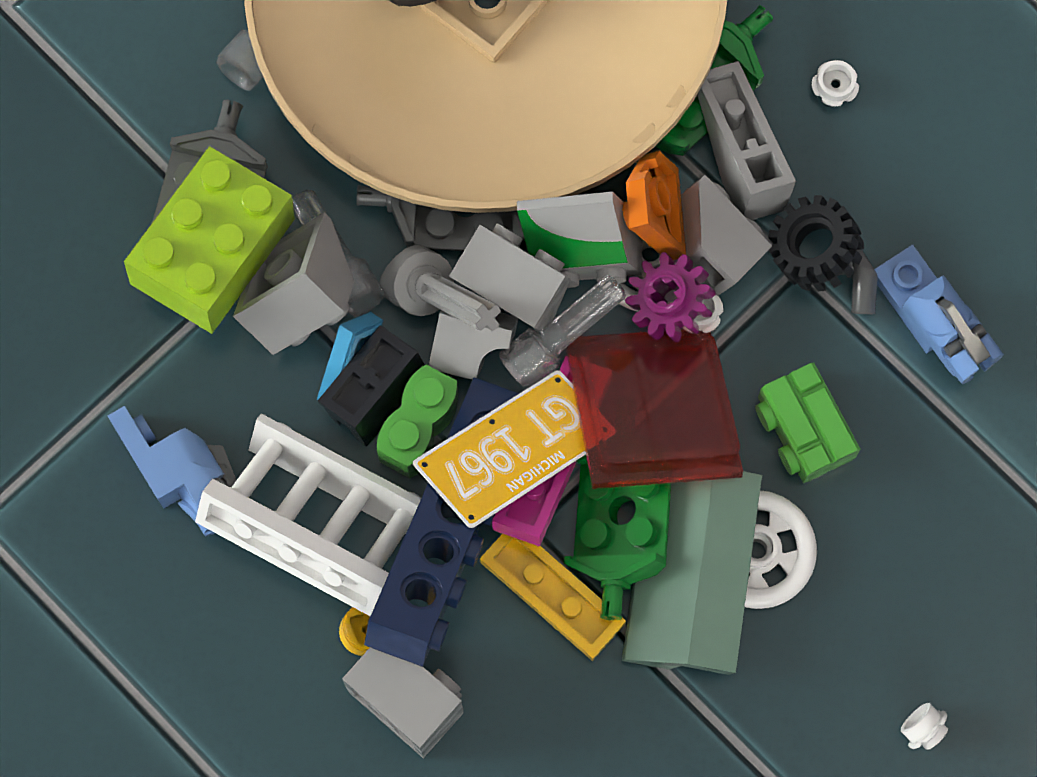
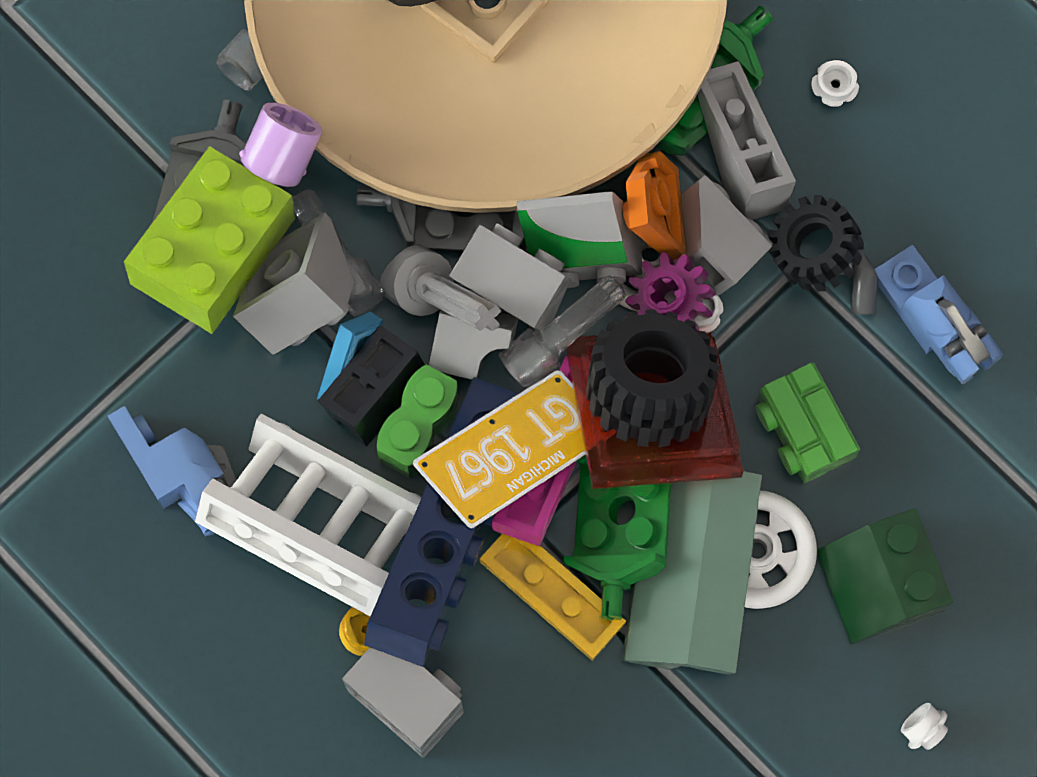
(281, 144): none -> lavender piece
(658, 347): none -> black tyre
(884, 576): none -> dark green slope

